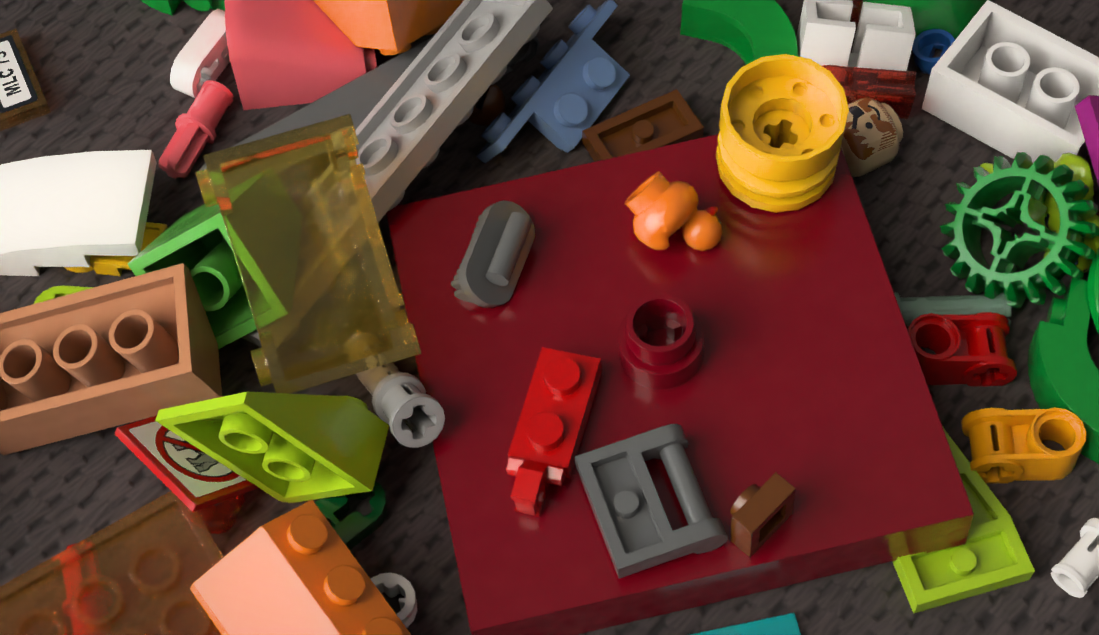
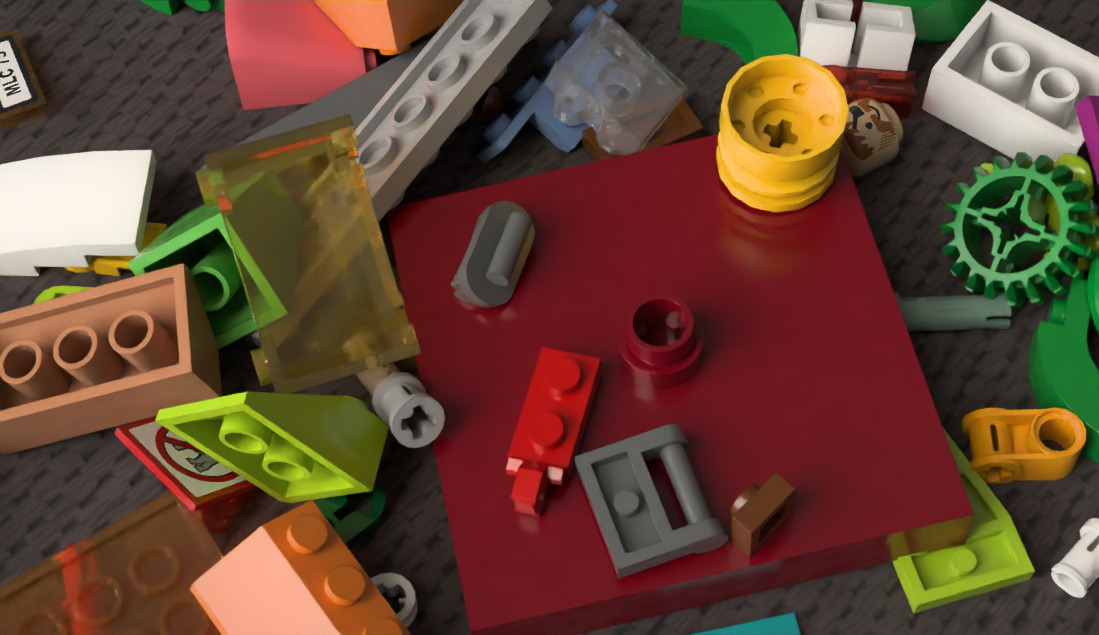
(195, 129): coral axle -> none
(202, 56): white beam -> none
(613, 87): none -> clear slope
(666, 207): orange animal -> none
(925, 46): blue hinge -> none
(966, 349): red piece -> none

